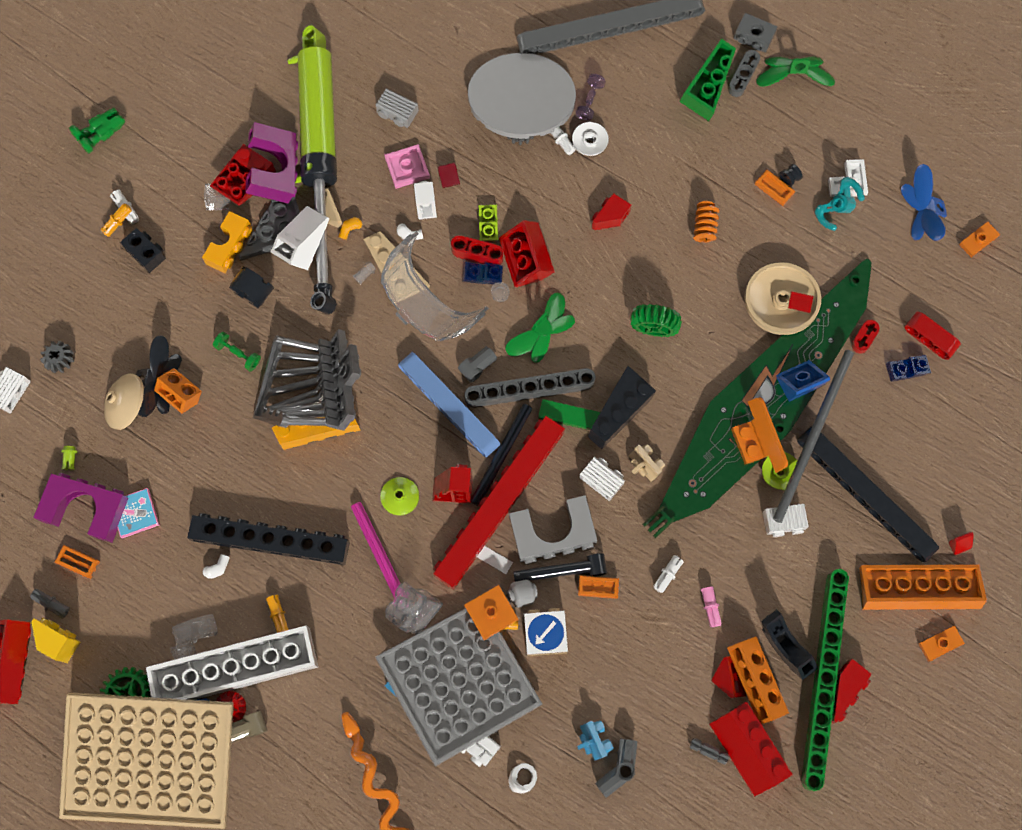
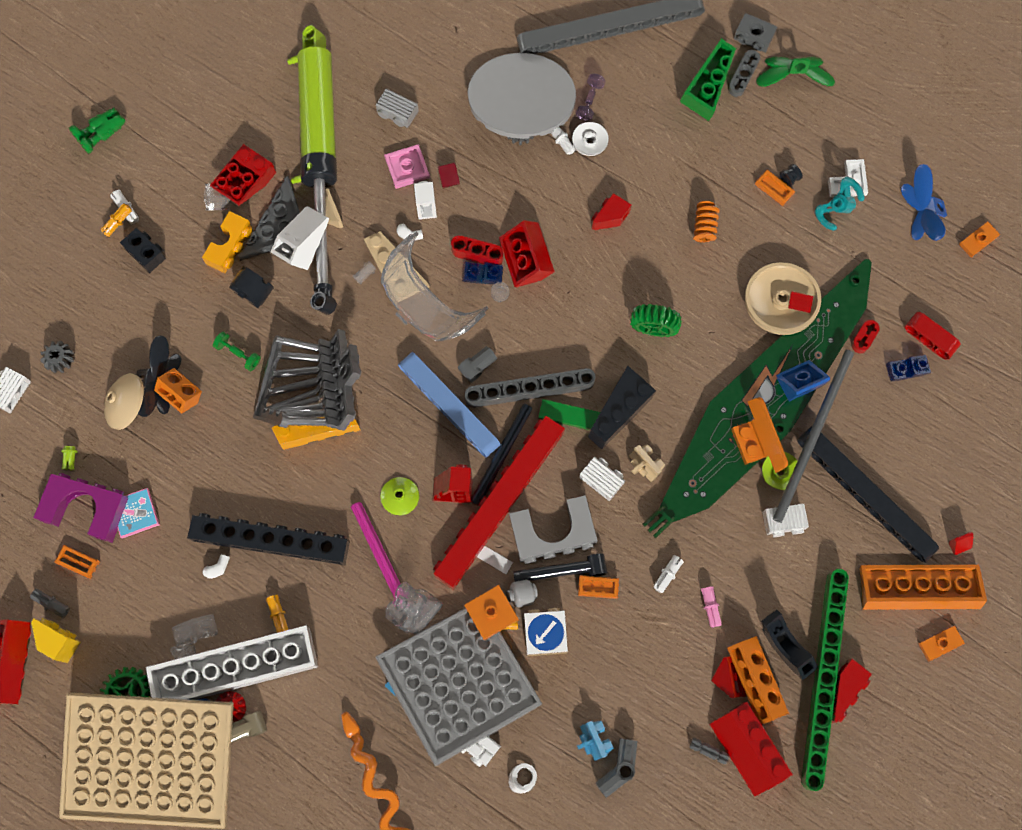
(283, 146): magenta arch -> none
(350, 224): light orange arm -> none
(488, 223): lime slope -> none
(539, 337): green piece -> none

